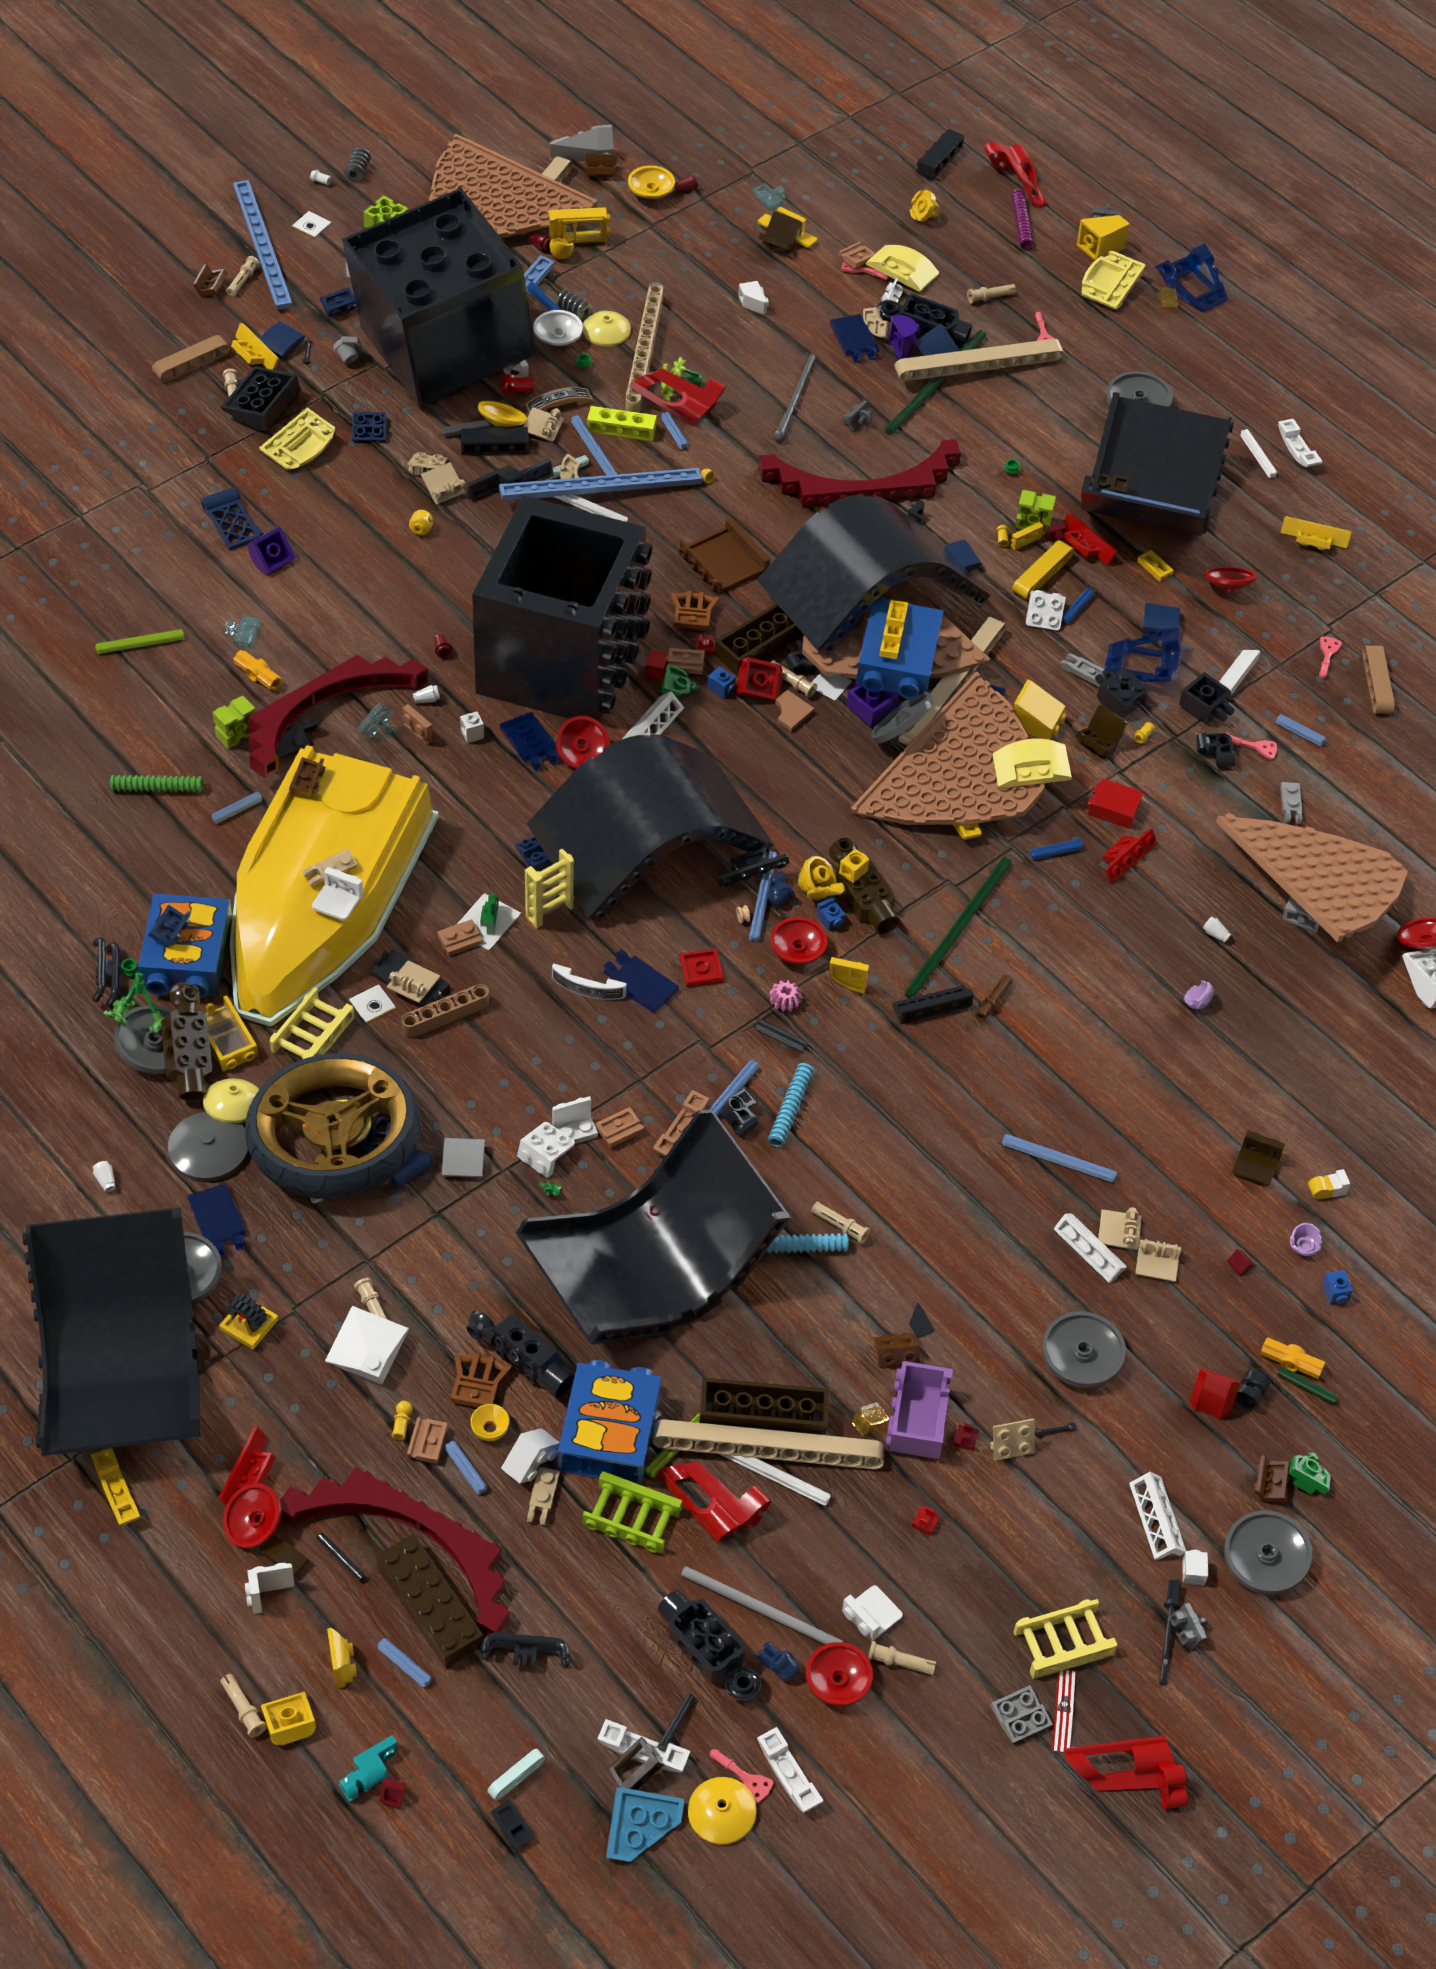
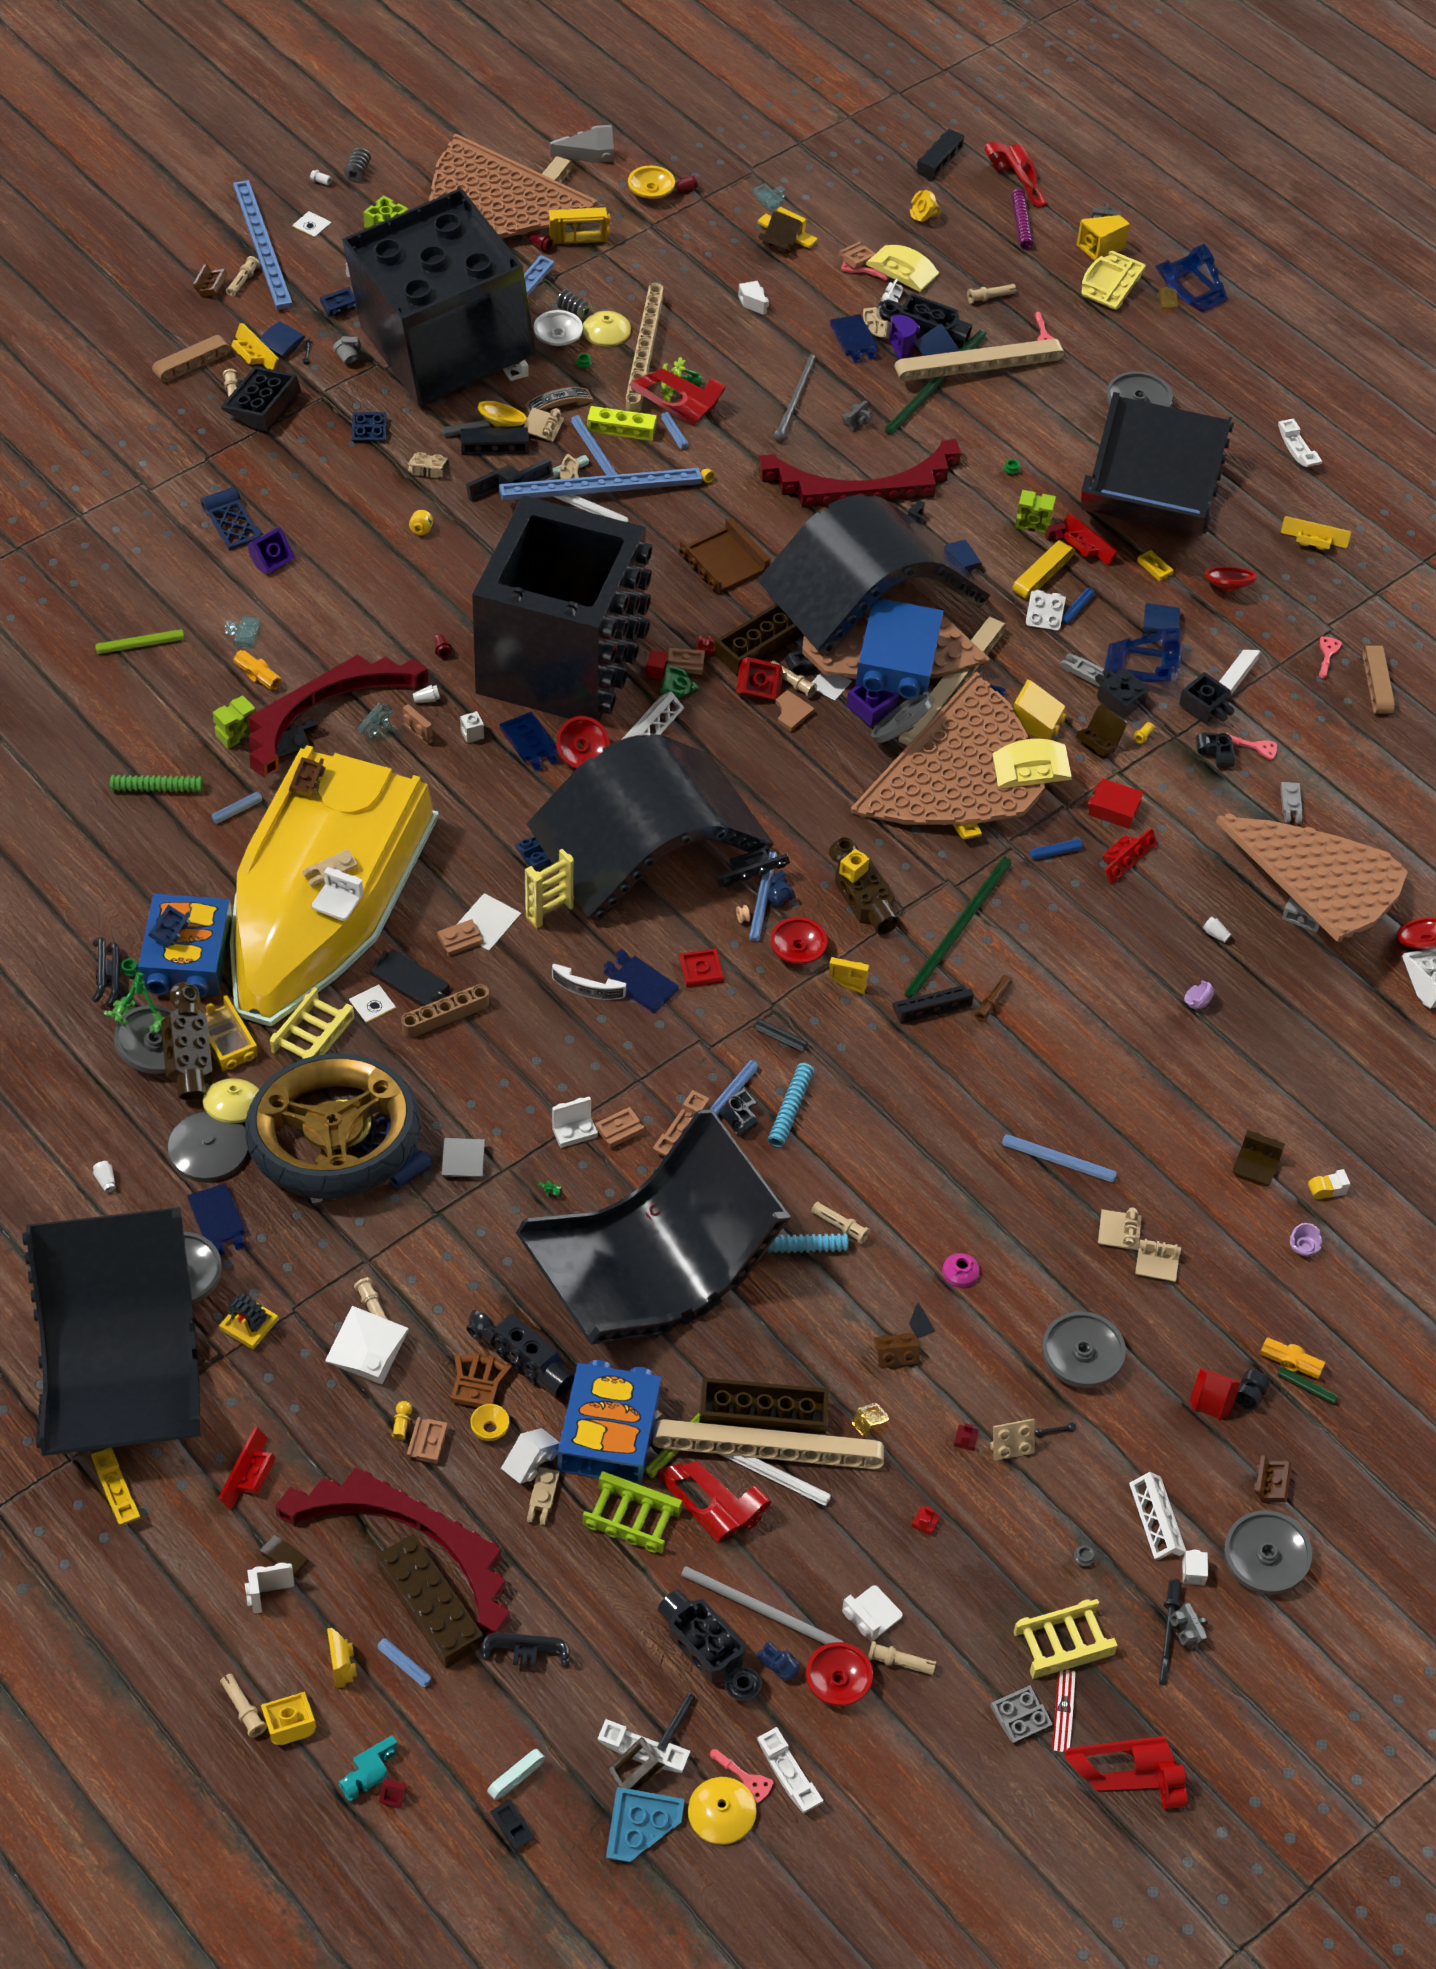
(243, 1514): red dish -> none
(299, 440): light yellow slope -> none
(341, 1557): black bar -> none
(412, 981): tan hinge -> none
(443, 483): tan hinge -> none
(466, 1467): medium blue axle -> none
(490, 912): green plate -> none
(511, 384): red piece -> none
(542, 297): blue axle -> none
(544, 1147): white bracket -> none
(561, 248): yellow hair -> none
(601, 164): reddish brown bracket -> none
(693, 617): dark orange plate -> none
(721, 682): blue brick -> none
(785, 996): bright pink gear -> none
(819, 879): yellow head -> none
(830, 914): blue brick -> none
(893, 629): yellow slope -> none
(919, 1410): medium lavender windscreen -> none
(960, 1277): none -> dark pink piece
(1002, 532): yellow pin -> none
(1027, 536): yellow tile -> none
(1084, 1556): none -> dark grey plate
(1090, 1247): white slope -> none
(1117, 483): dark brown plate -> none
(1240, 1262): dark red slope -> none
(1258, 453): white axle -> none
(1300, 730): medium blue axle -> none
(1309, 1474): green plate -> none
(1337, 1287): blue brick -> none

